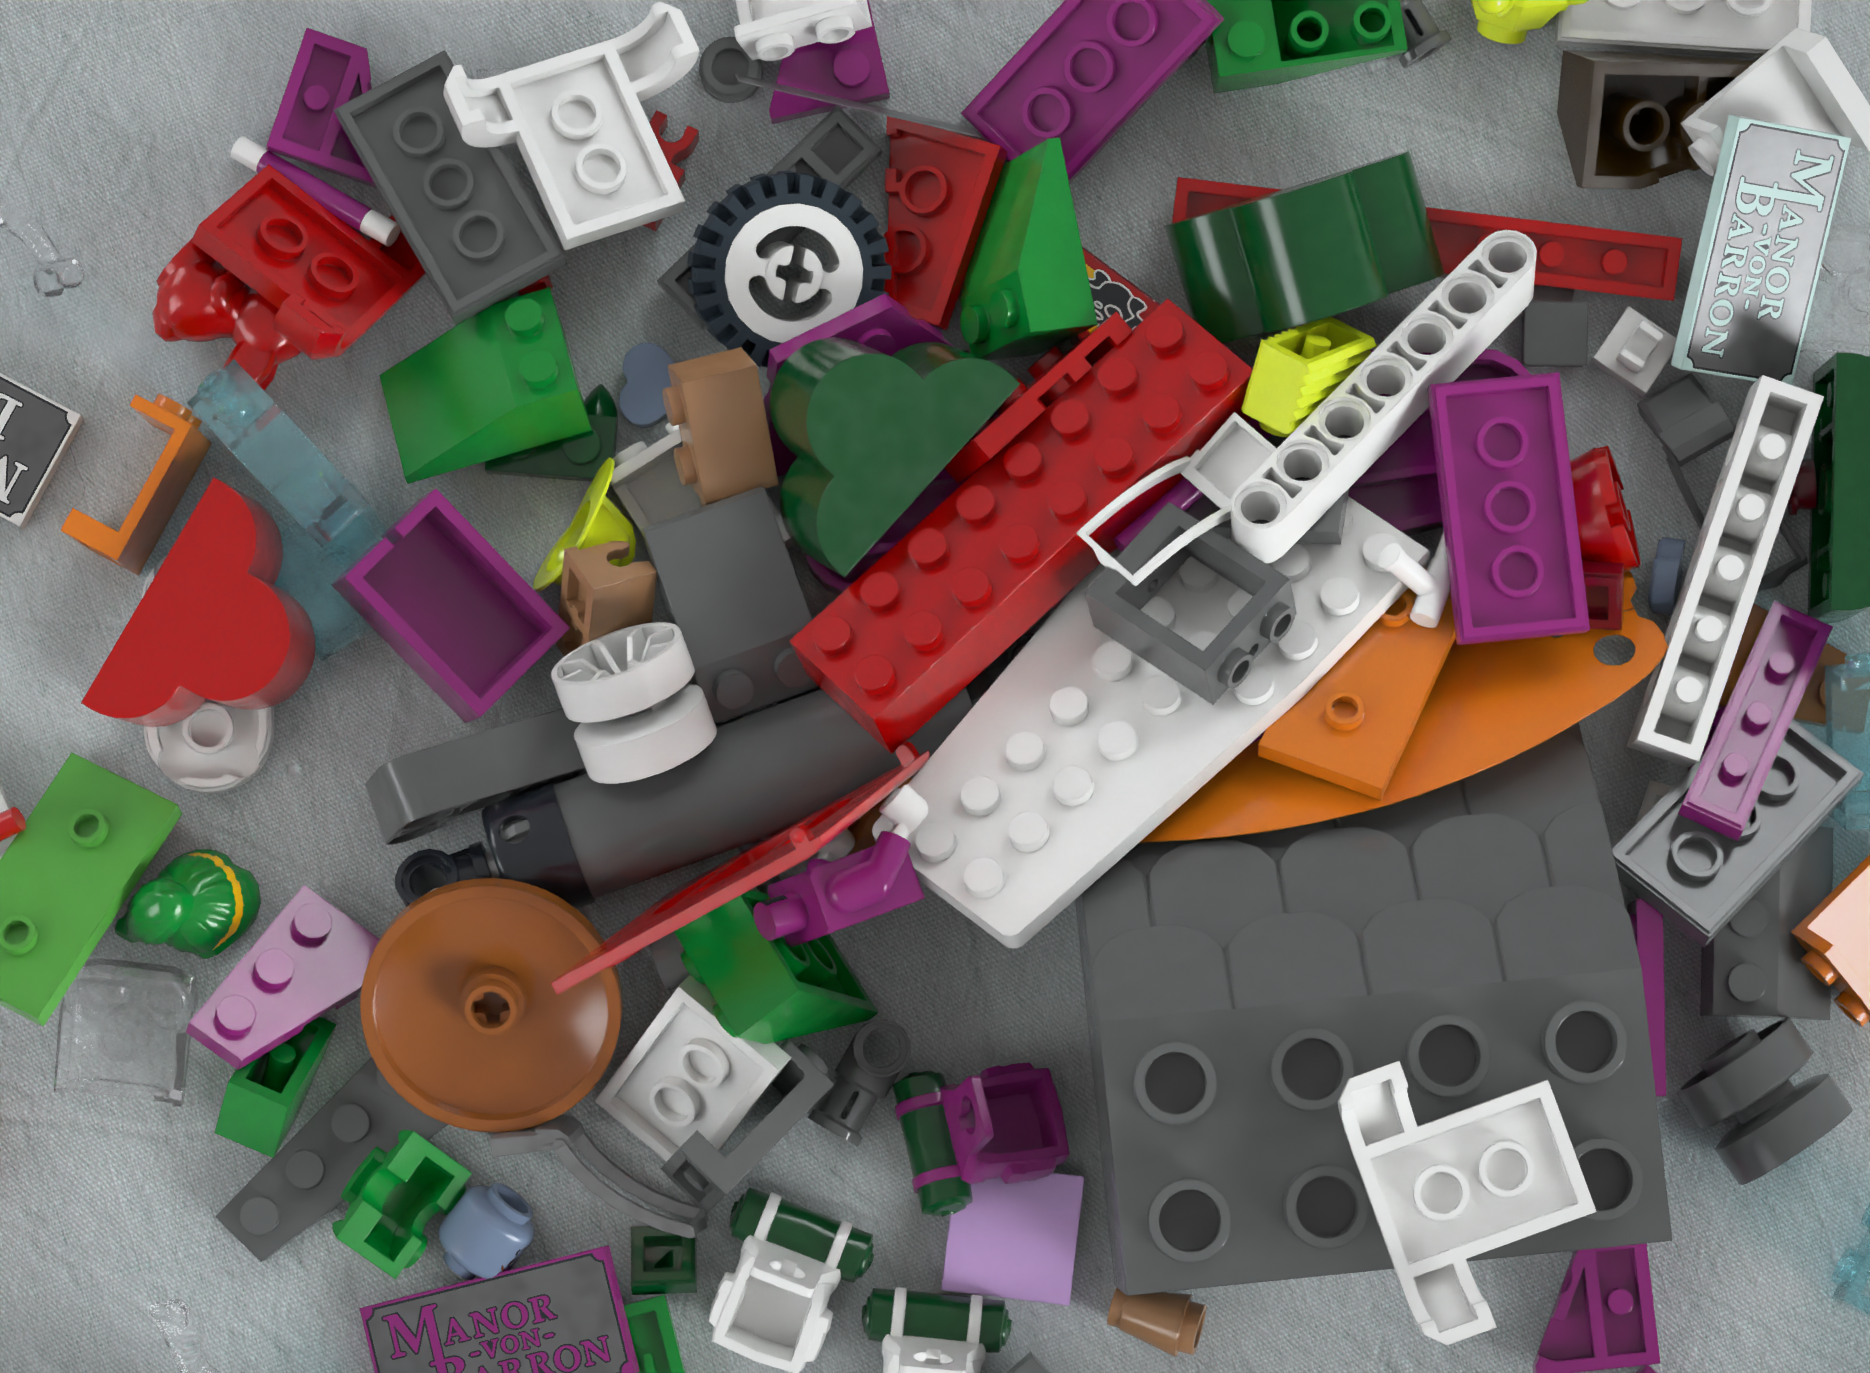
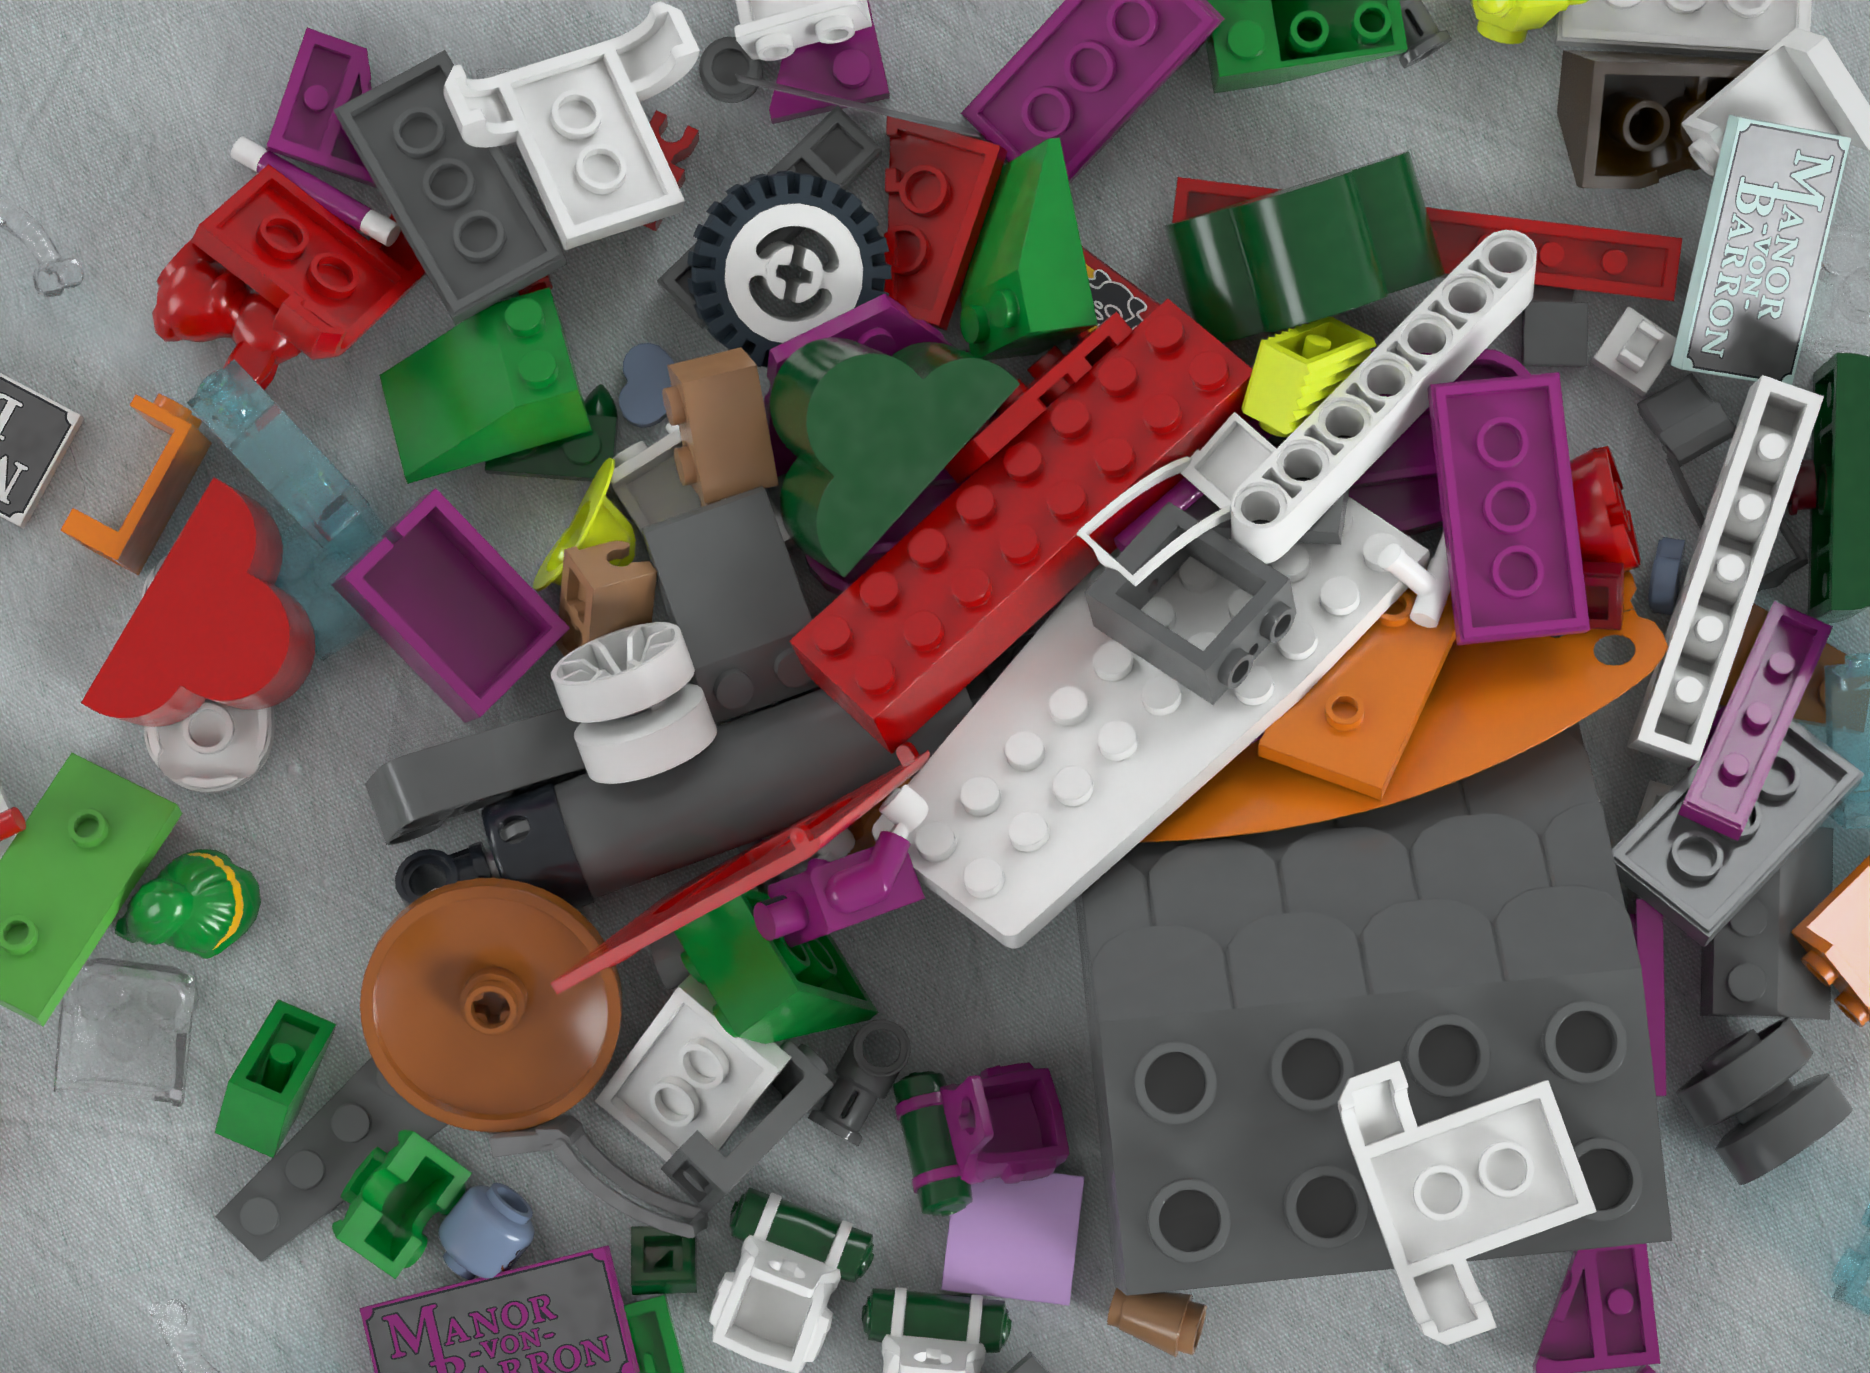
(290, 976): wing -> none

